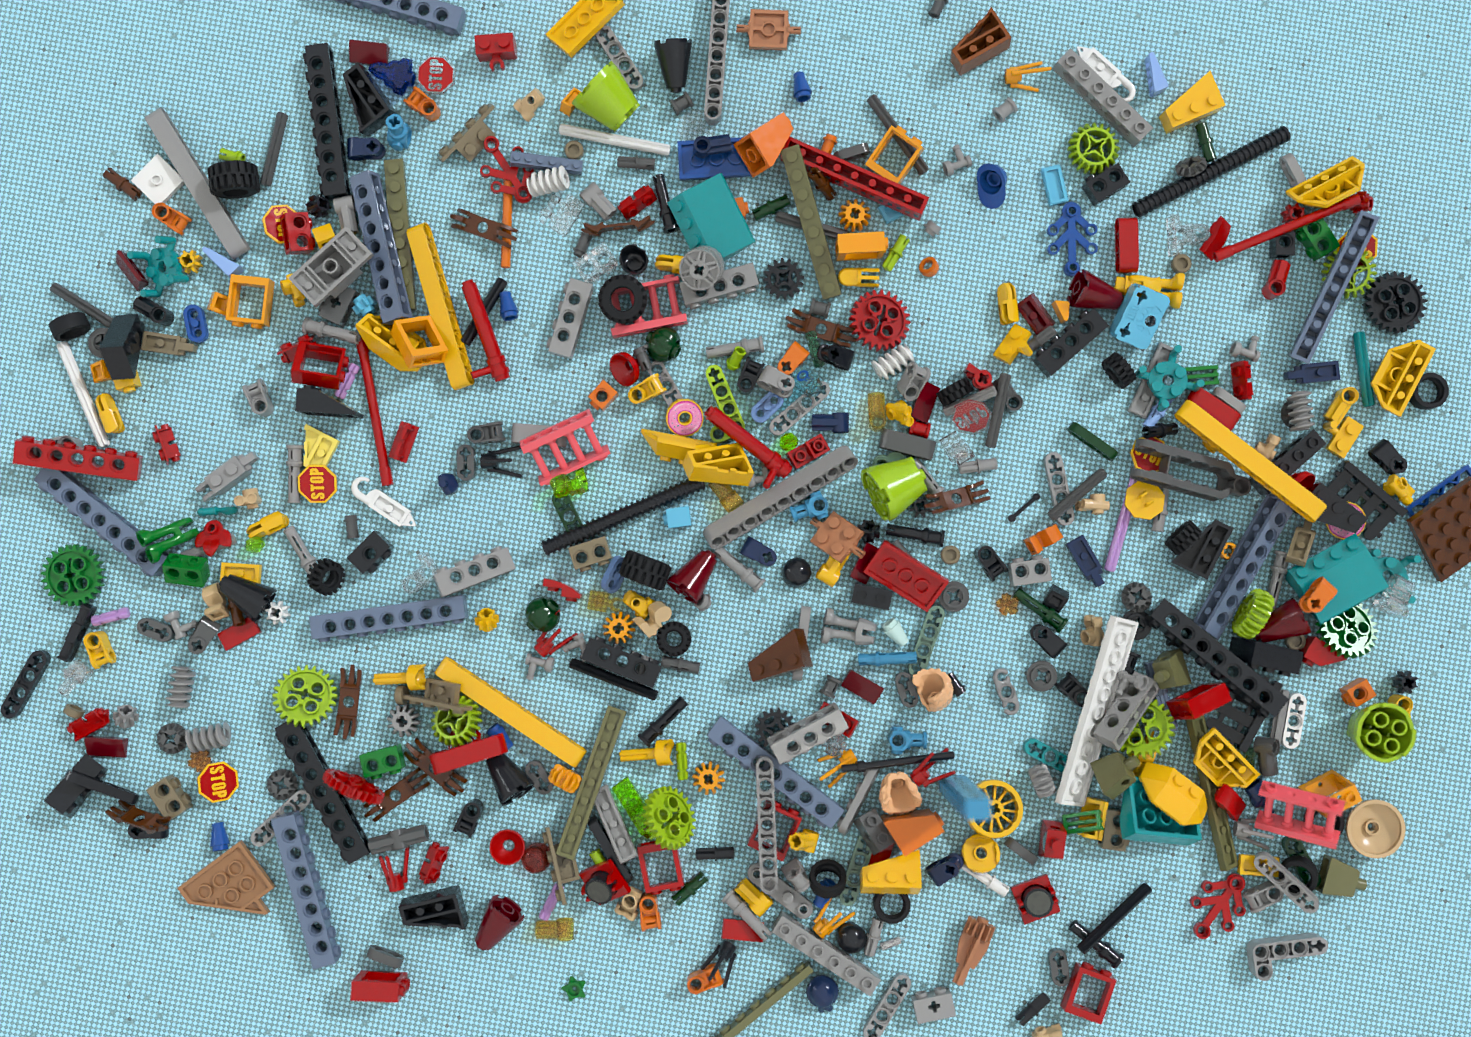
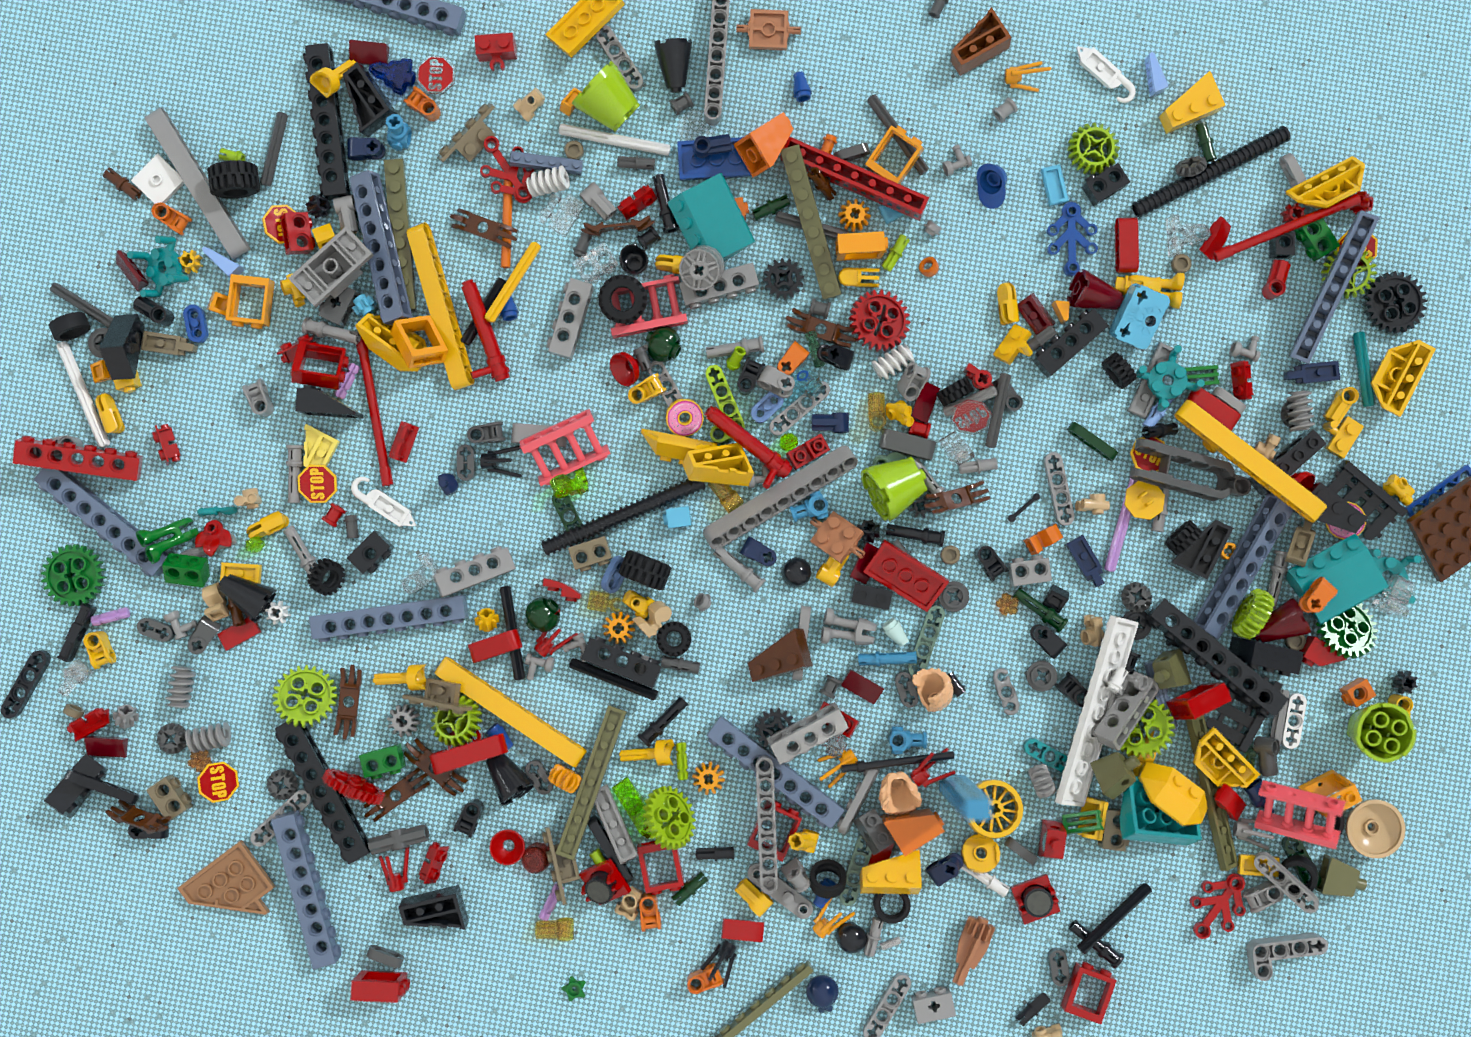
(219, 837): blue cone -> none
(227, 475): light grey hinge -> none
(328, 80): none -> yellow piece
(333, 515): none -> red bush
(399, 691): dark tan tile -> none
(495, 646): none -> red beam
(498, 921): dark red cone -> none
(510, 622): none -> black axle
(512, 282): none -> yellow axle
(611, 396): orange brick -> none
(648, 238): none -> black bush
(693, 576): dark red cone -> none
(740, 908): light grey pin -> none
(825, 953): light grey brick -> none
(1077, 494): dark grey axle -> none
(1102, 97): light grey brick -> none
(1117, 680): none -> white pin
(1385, 455): black piece -> none
(1442, 392): black tyre -> none

